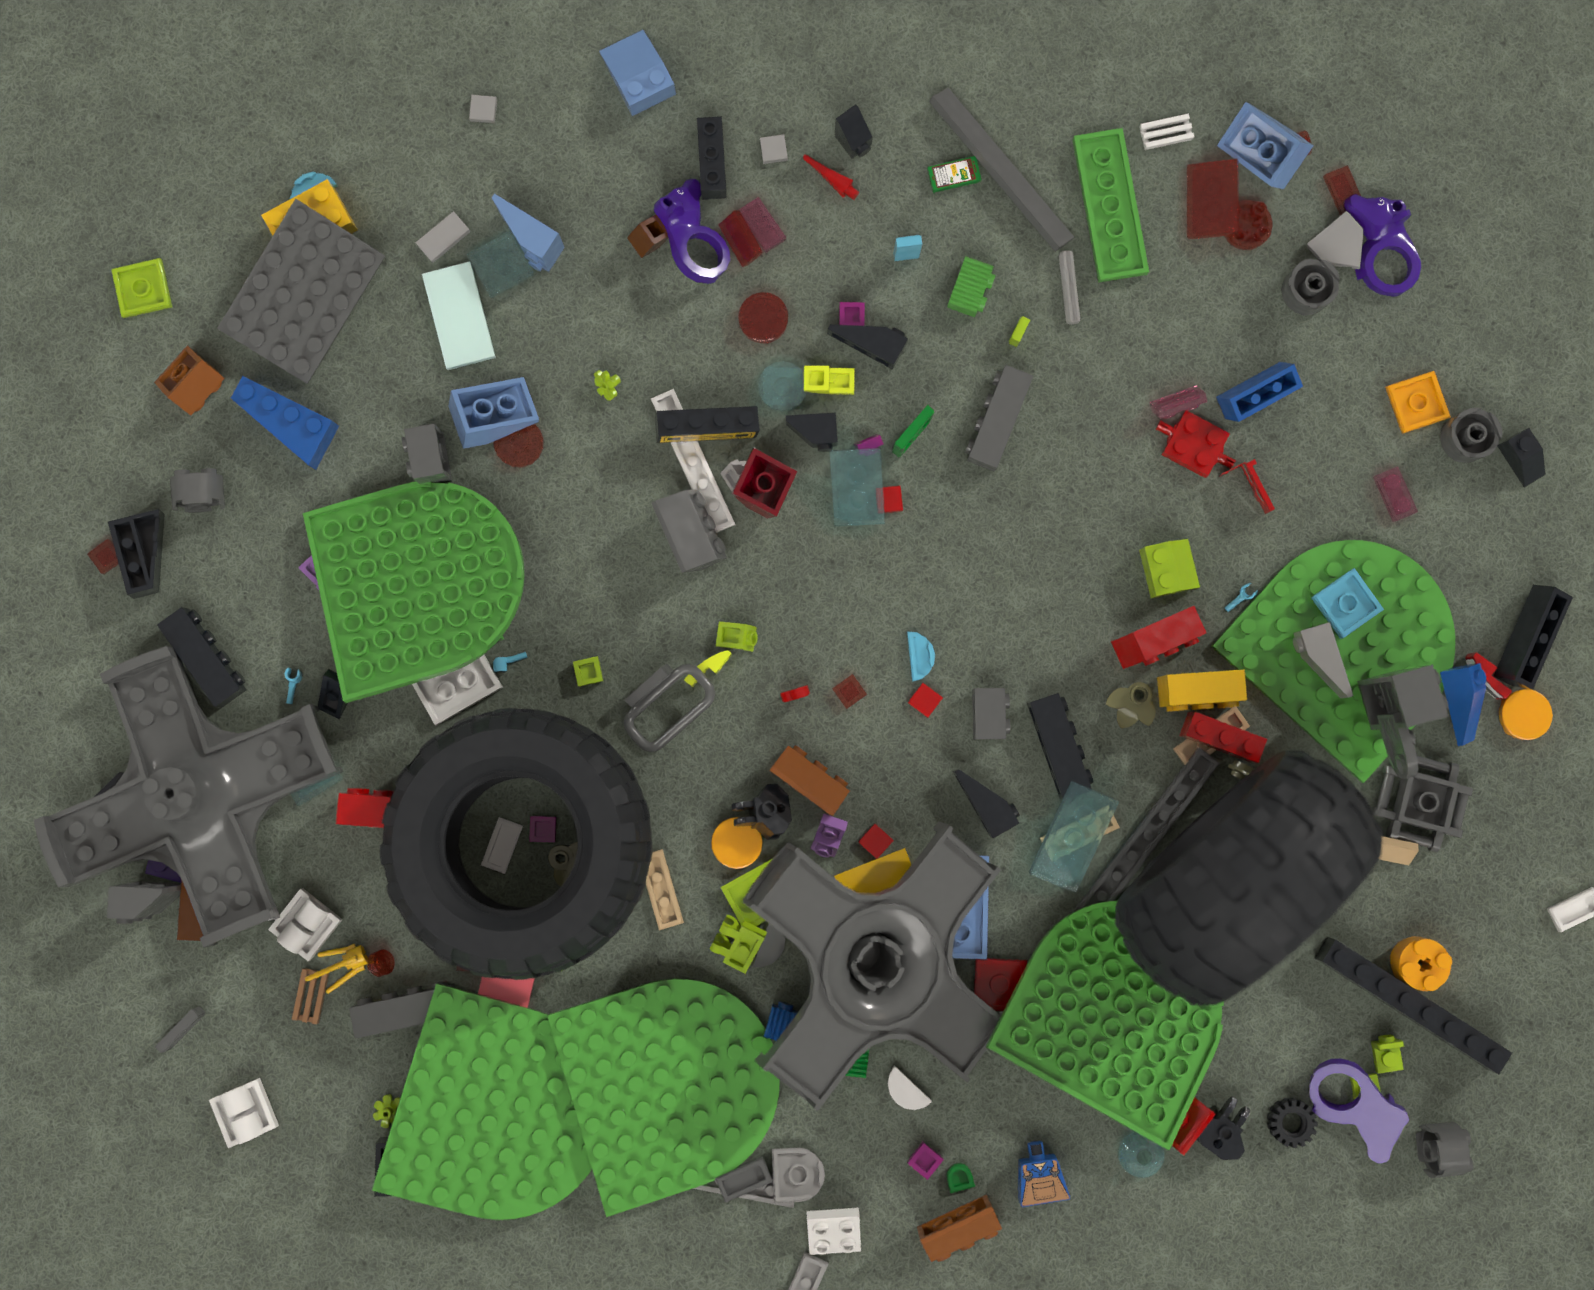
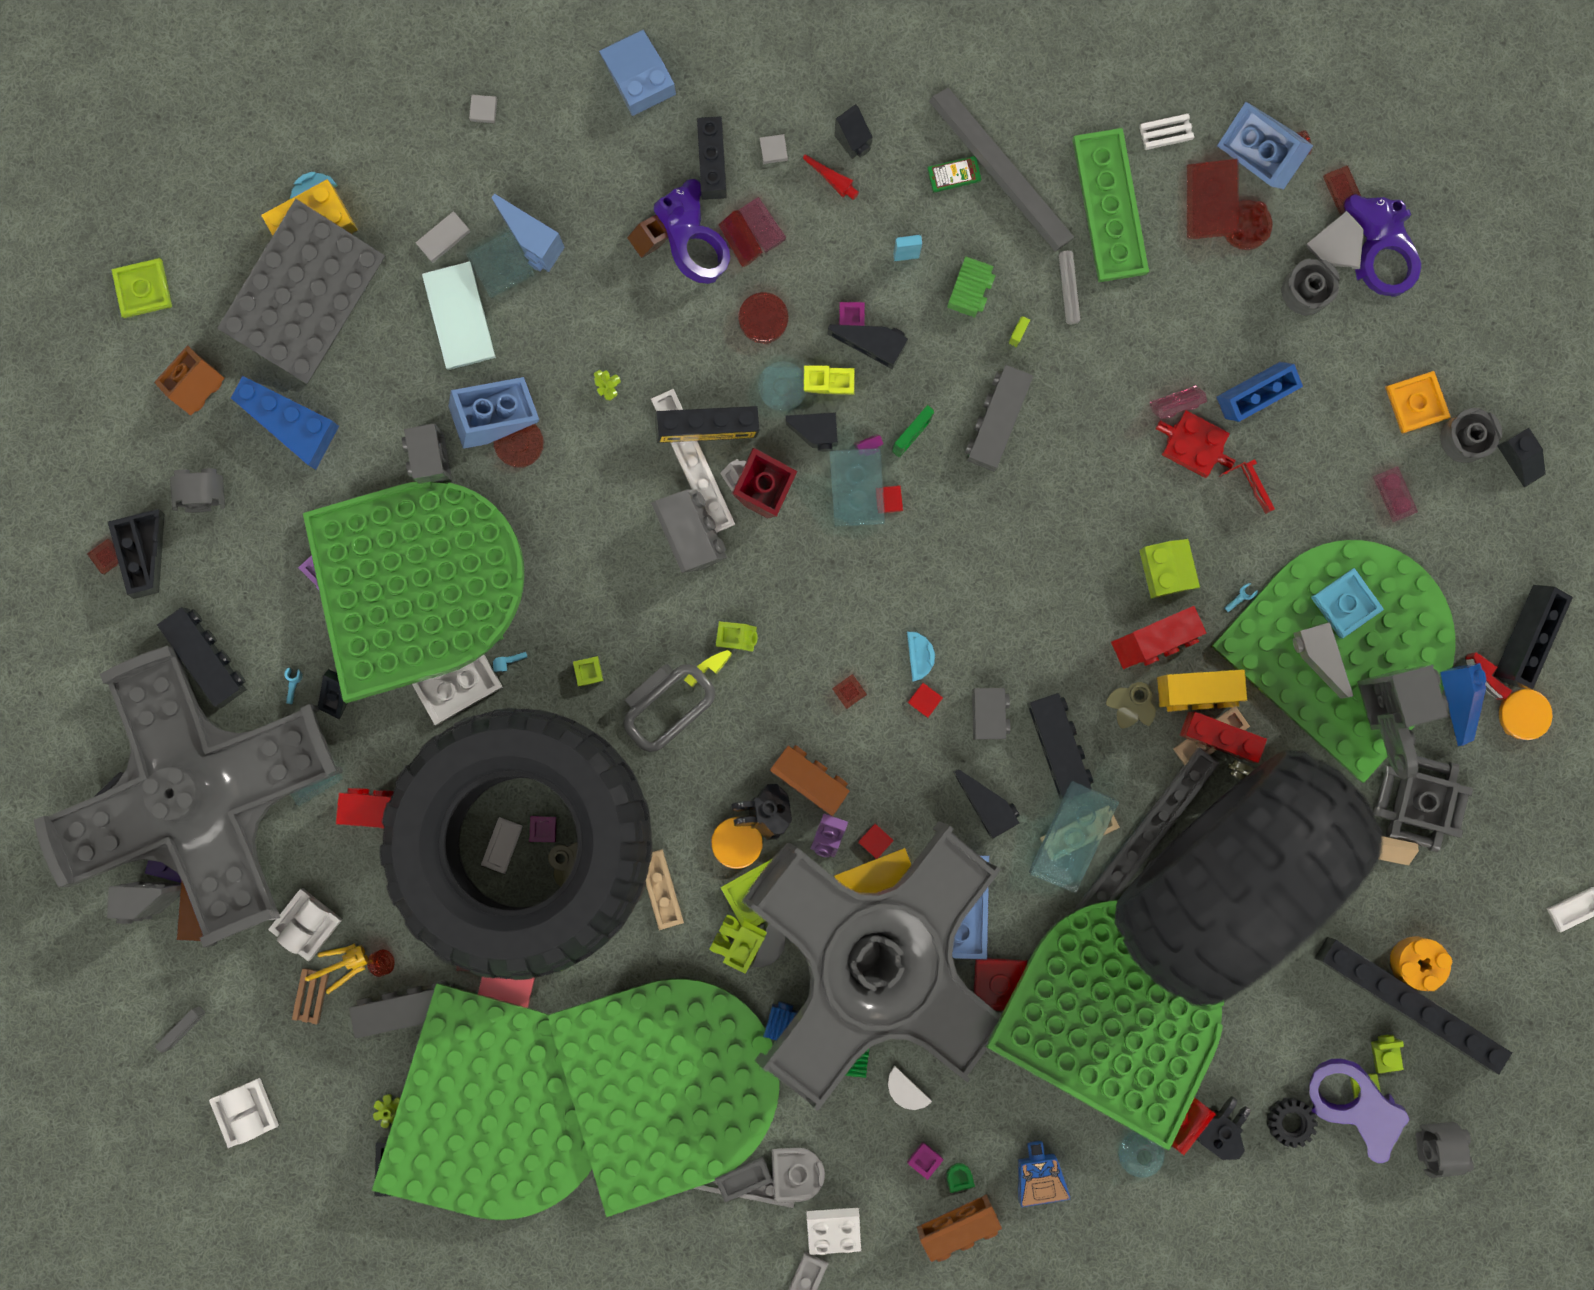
(794, 694): red tile -> none

